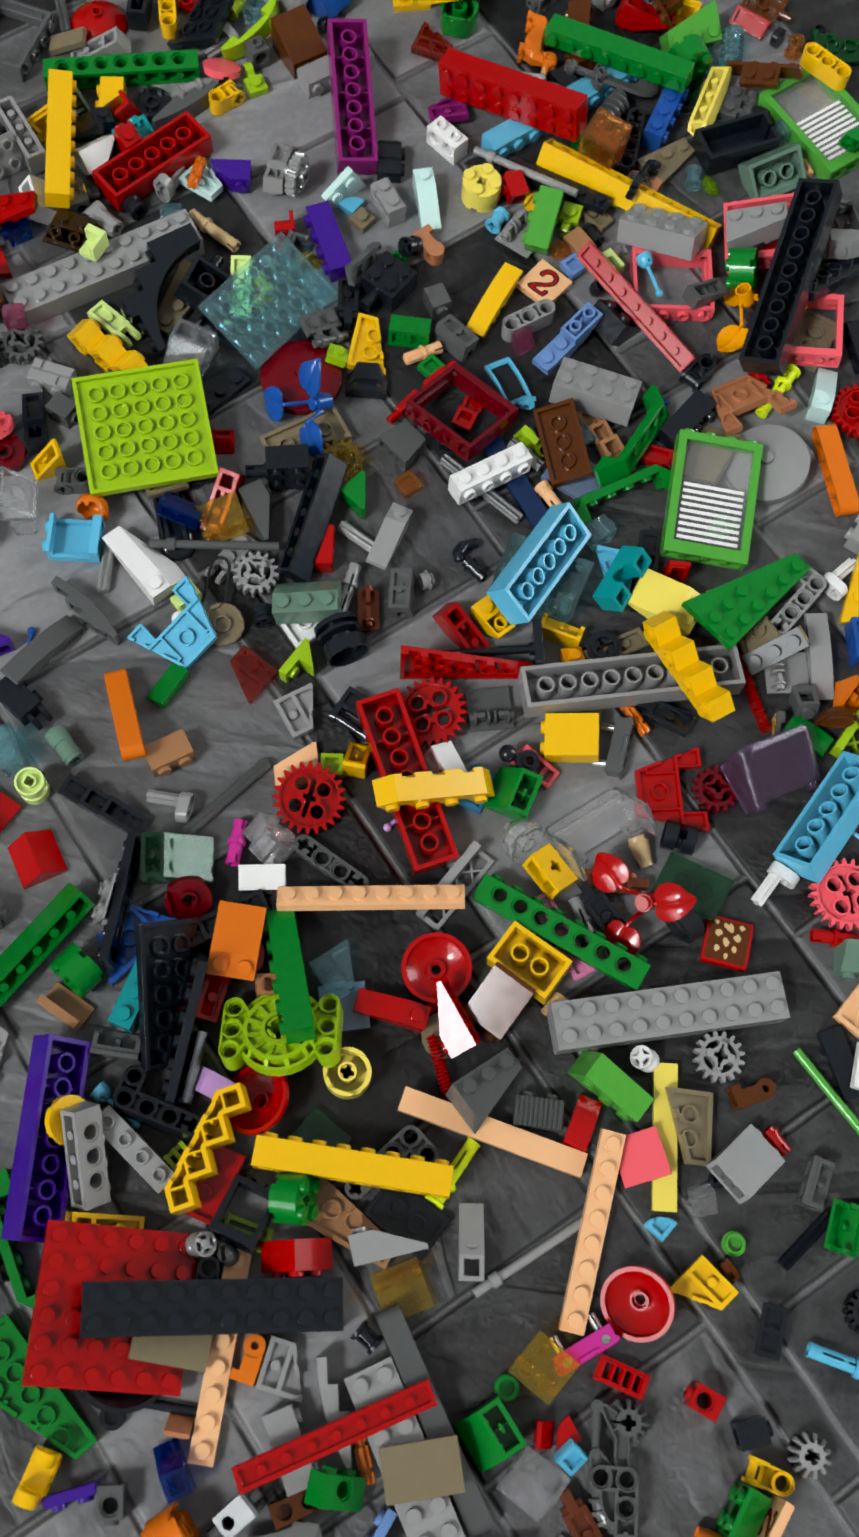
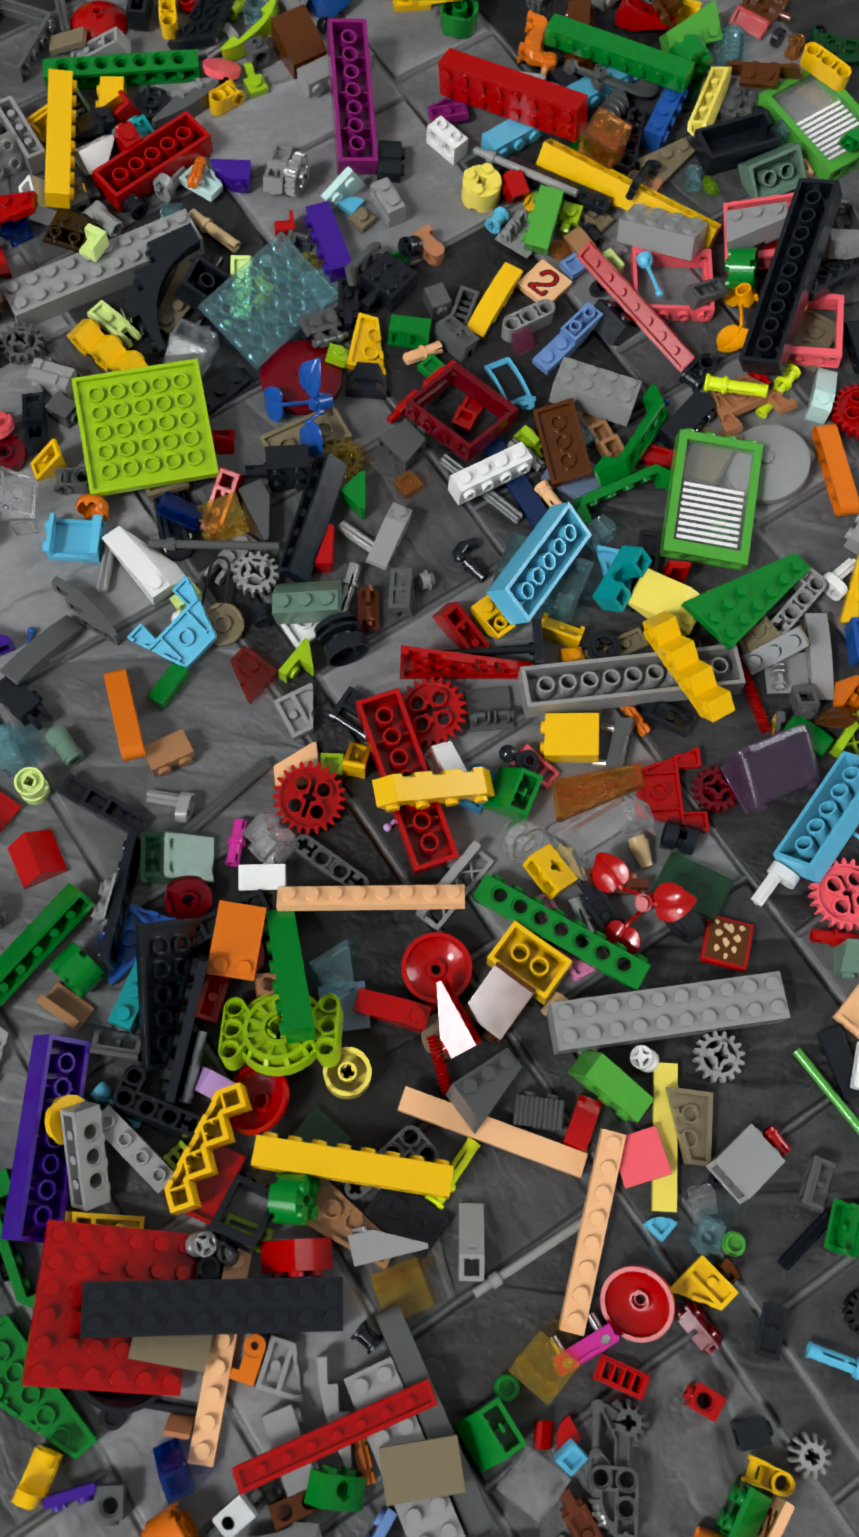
(14, 316): clear pink slope -> none
(426, 198): light aqua slope -> none
(430, 44): clear red wing -> none
(467, 293): none -> dark grey slope
(590, 790): none -> clear orange wing
(694, 1318): none -> hinge
(703, 1224): none -> clear light blue brick
(725, 385): none -> neon yellow pin
(759, 1091): reddish brown leg -> none

